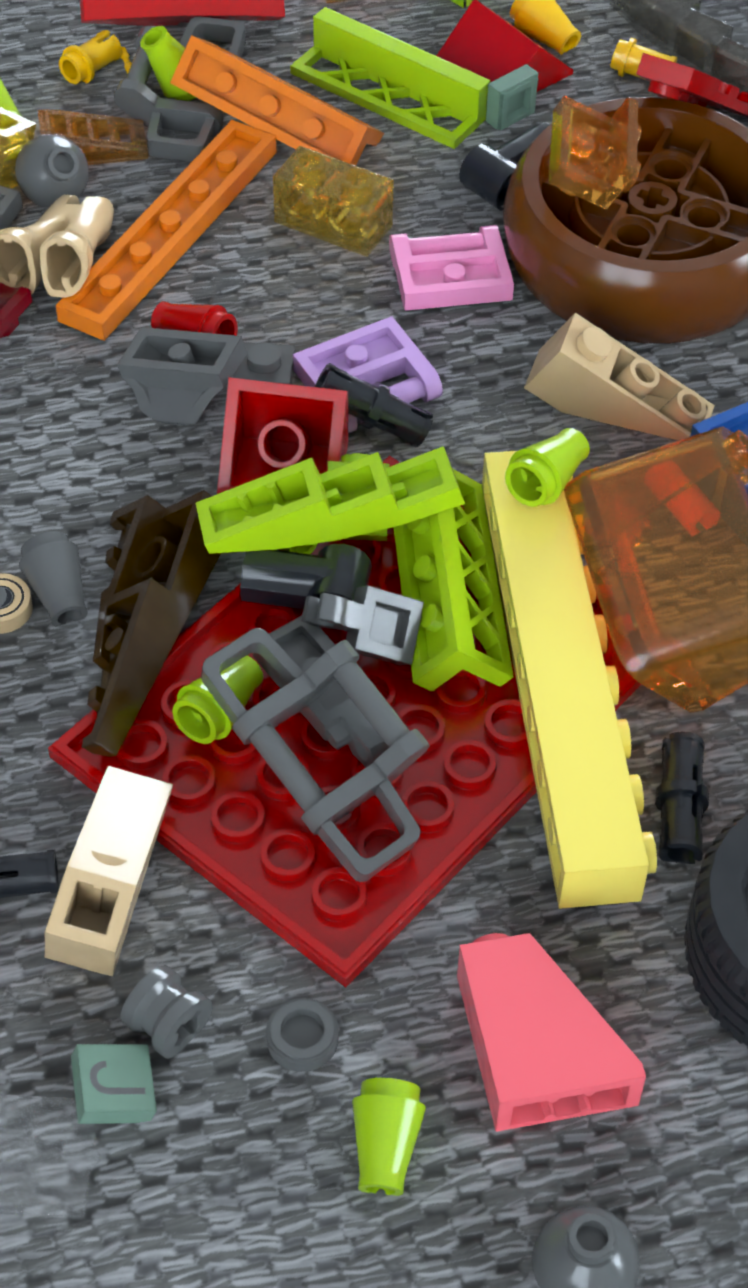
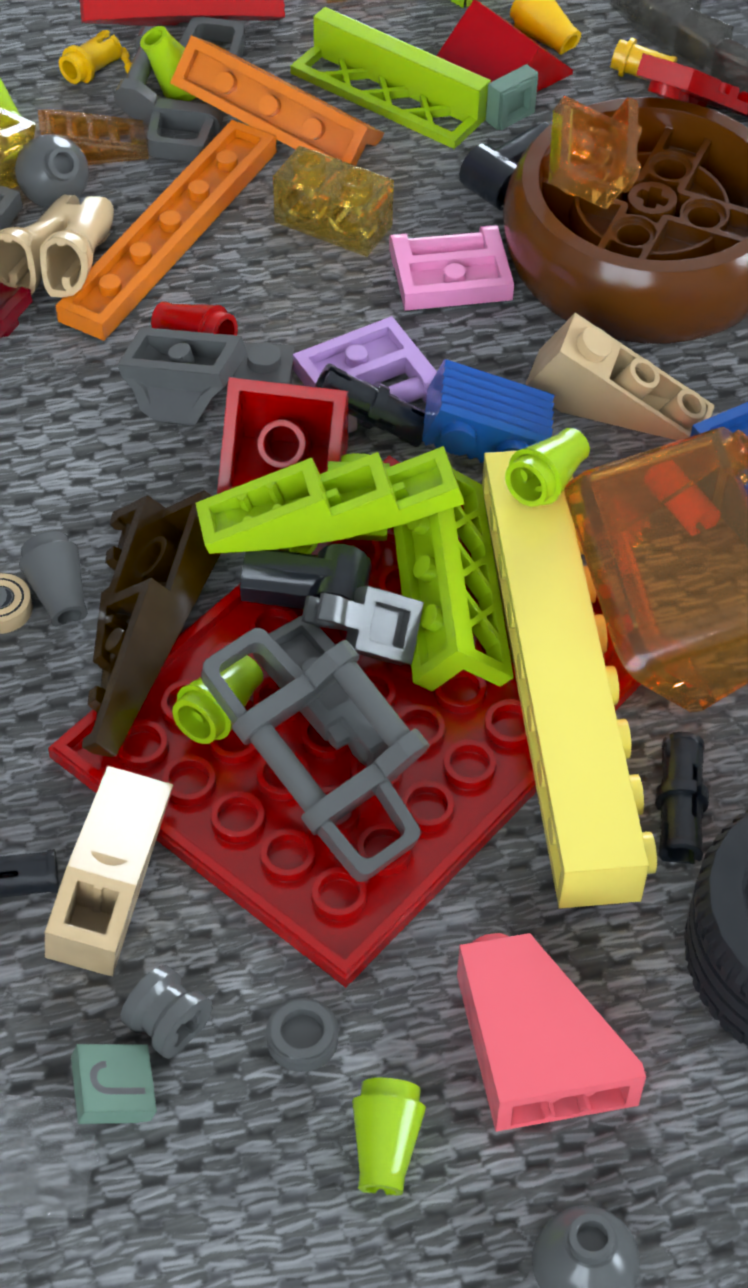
(483, 412): none -> blue brick

